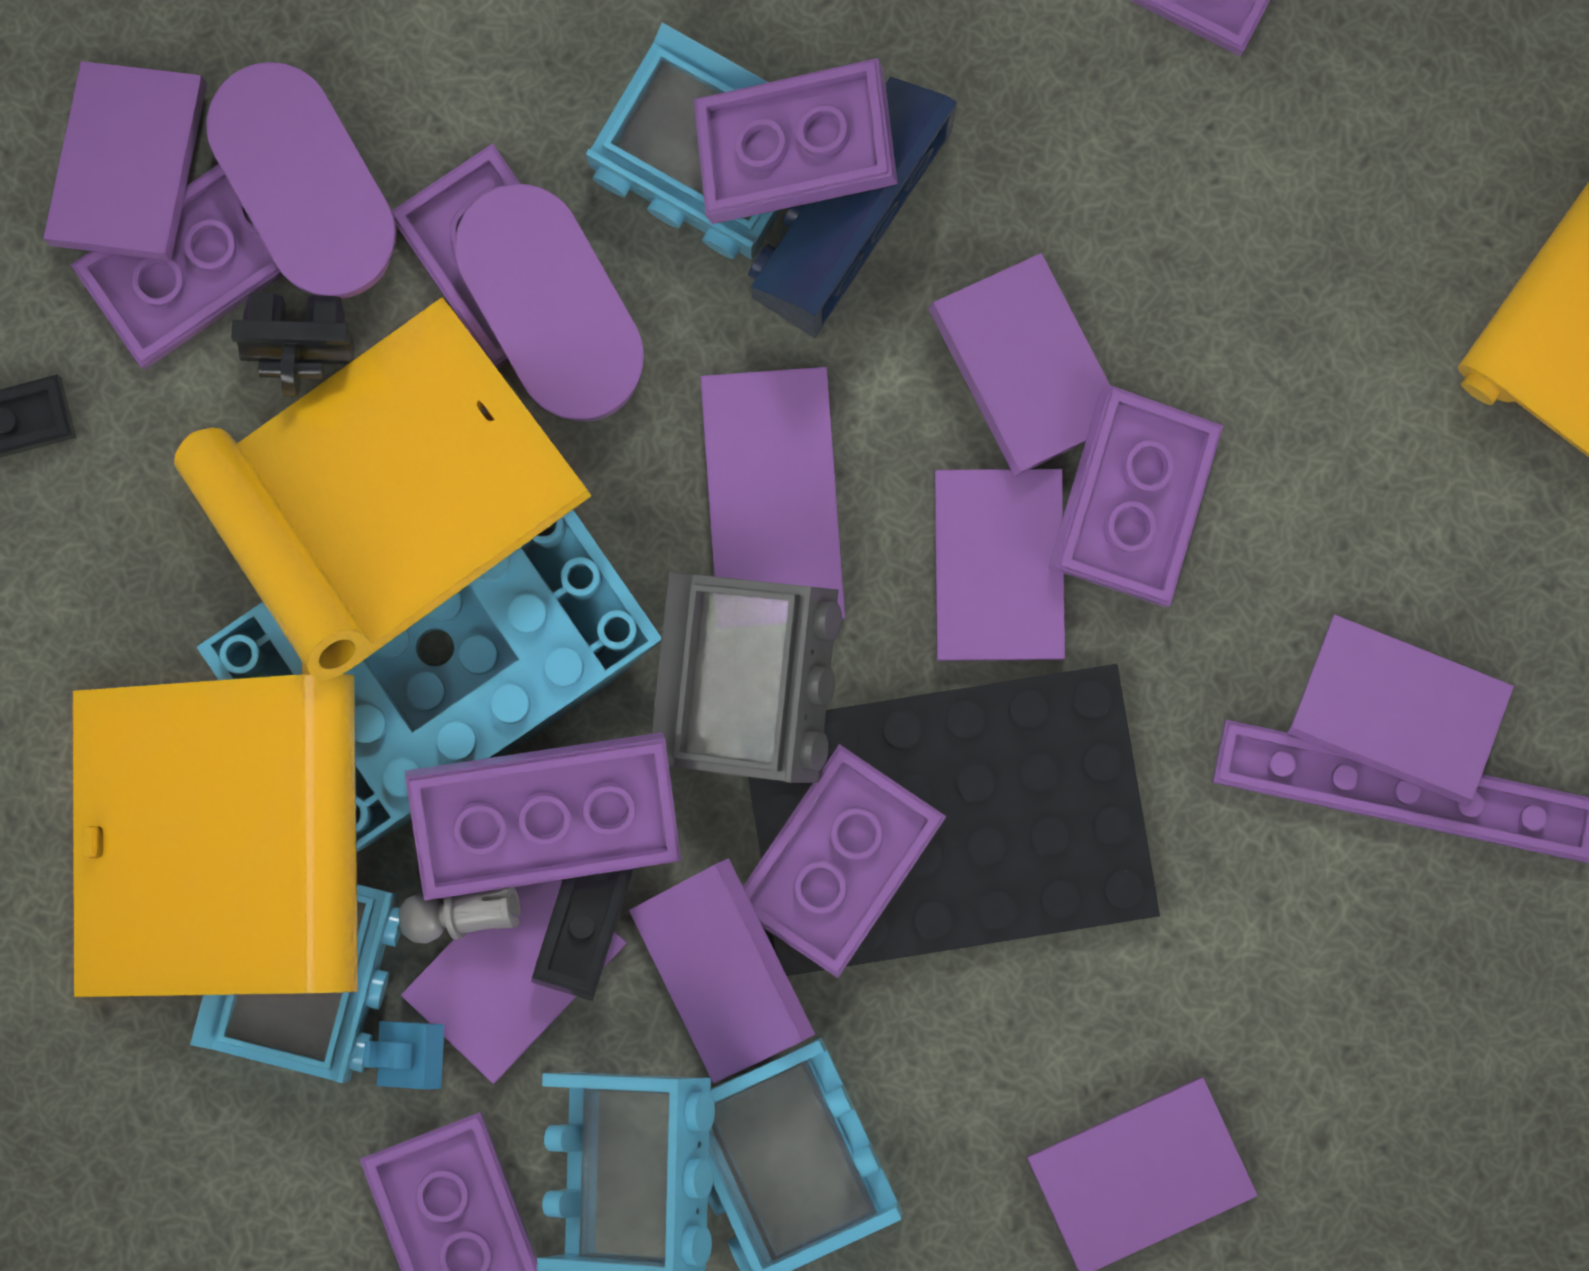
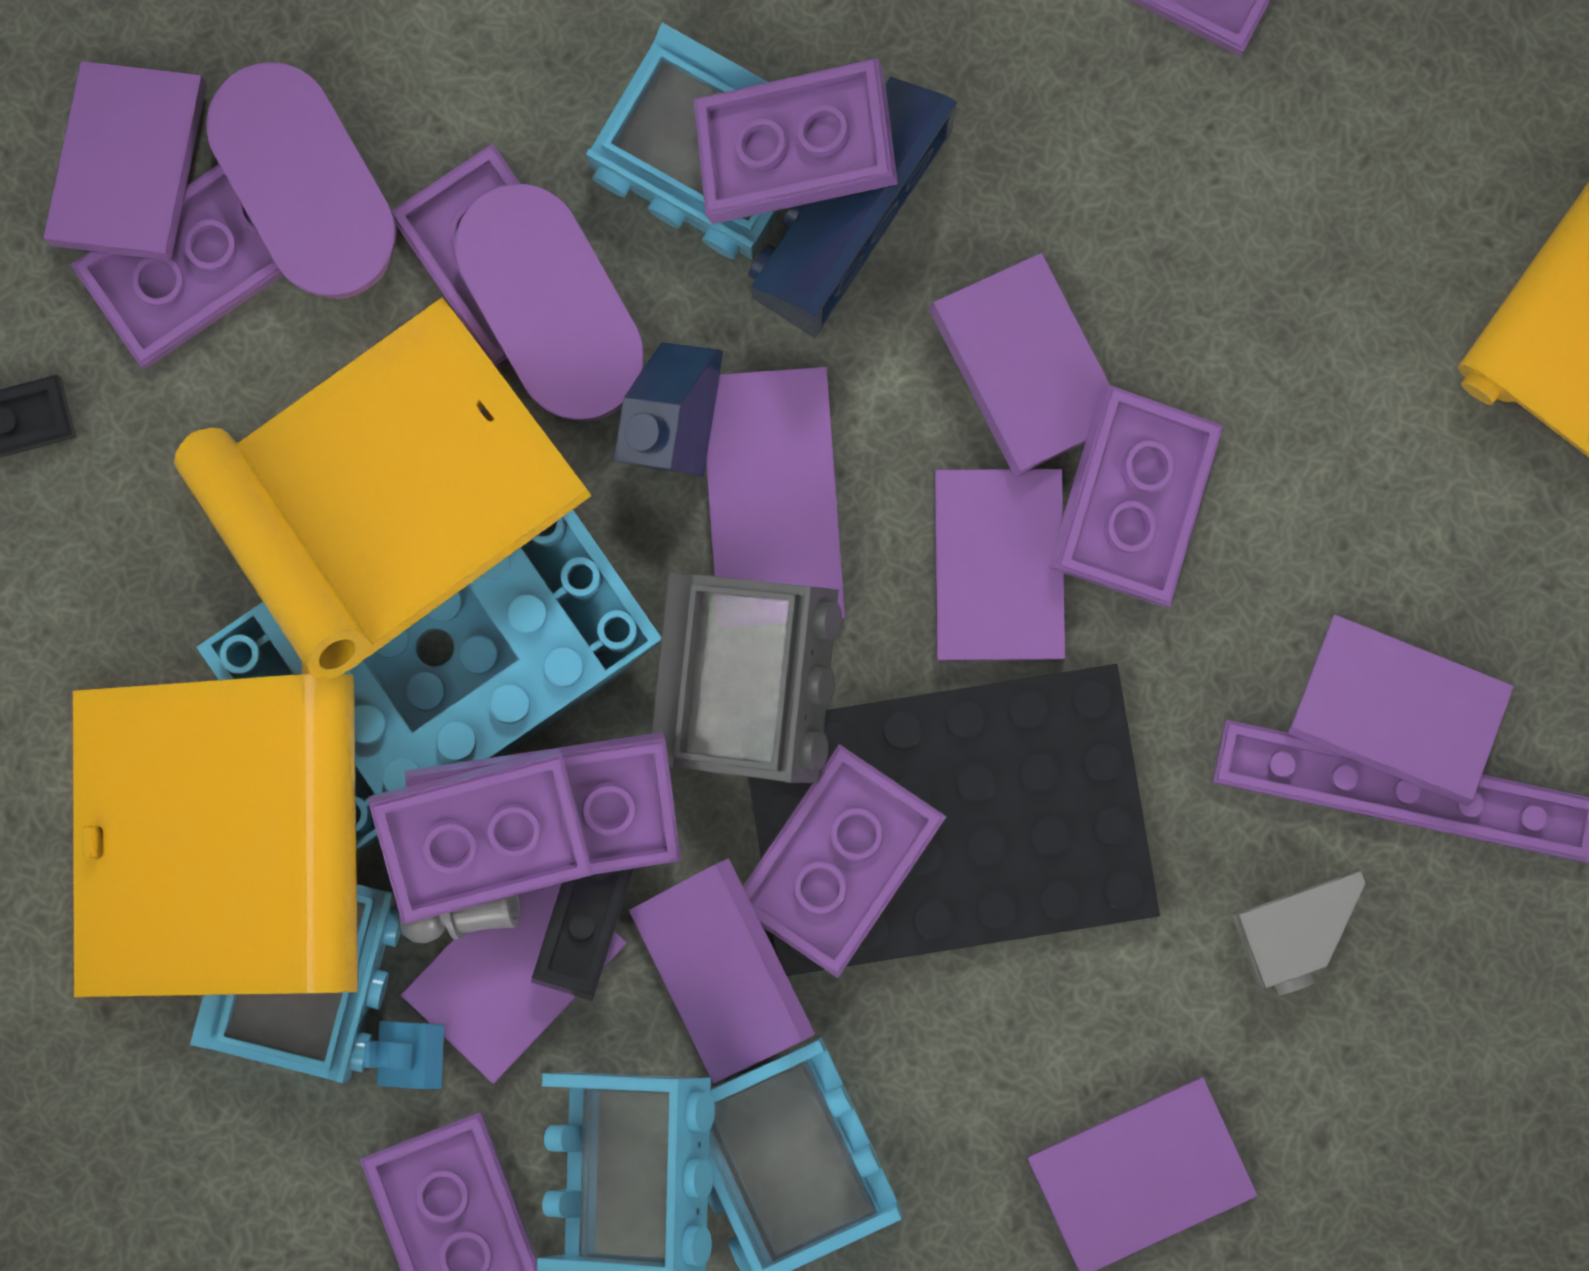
(293, 348): black hips -> none
(480, 835): none -> medium lavender tile
(670, 410): none -> dark blue slope
(1297, 932): none -> light grey slope

